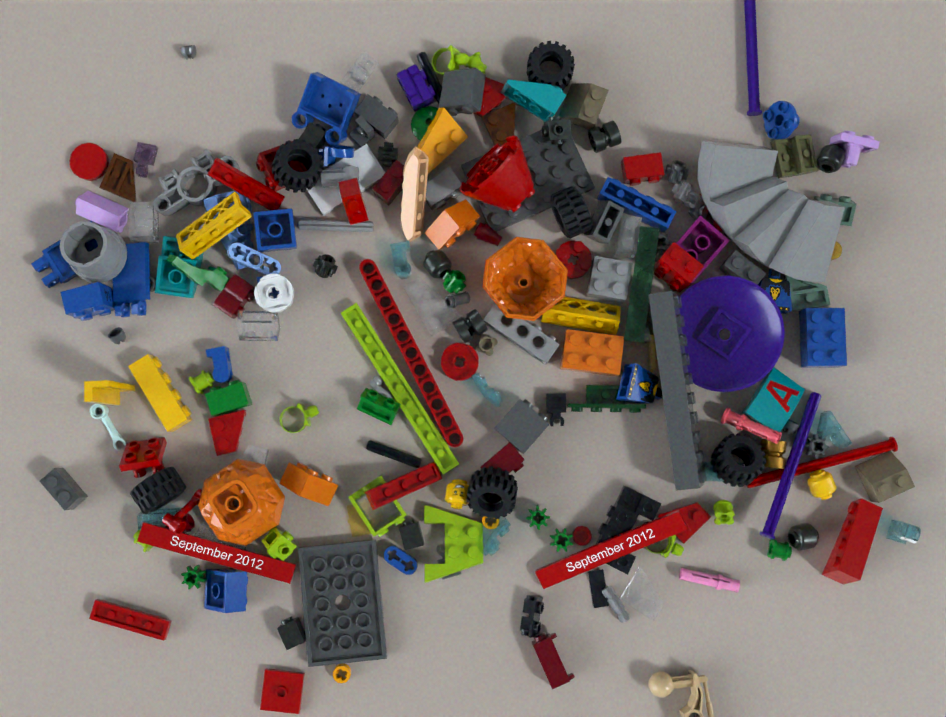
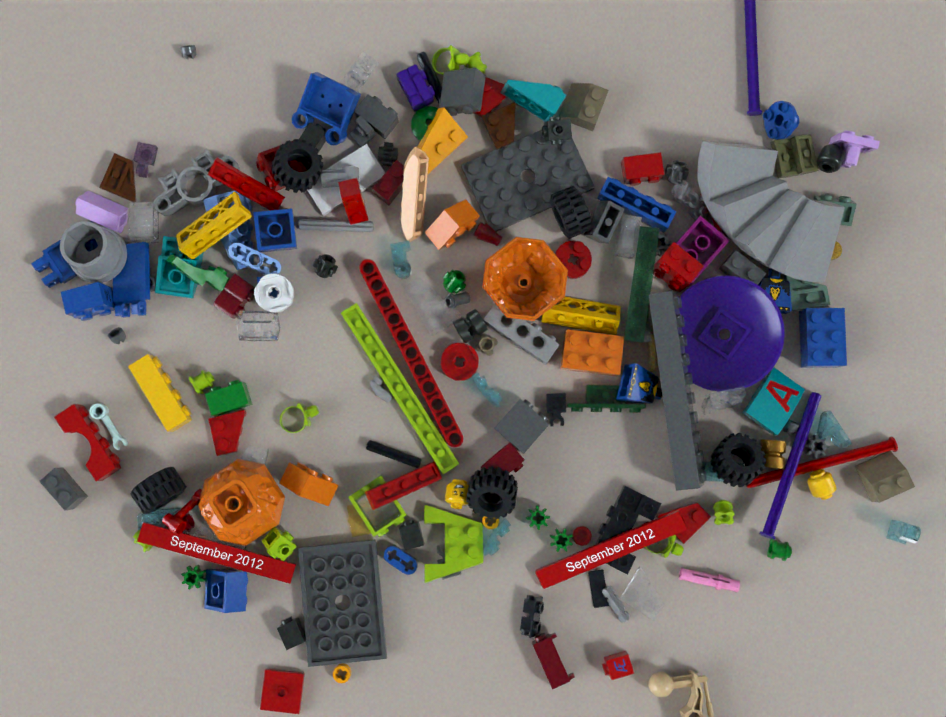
(89, 161): red tile -> none
(101, 461): none -> red arch
(105, 391): yellow fence -> none
(130, 619): red plate -> none
(142, 455): red plate -> none
(222, 364): blue leg -> none
(330, 153): blue piece -> none
(378, 406): green bracket -> none
(437, 263): pearl dark grey head -> none
(442, 188): light grey brick -> none
(501, 177): red cone -> none
(553, 53): black tyre -> none
(606, 136): pearl dark grey wheel -> none
(609, 279): light grey brick -> none
(617, 665): none -> red brick
(723, 400): none -> clear plate
(742, 422): coral pin -> none
(803, 536): pearl dark grey head -> none
(853, 542): red wedge -> none

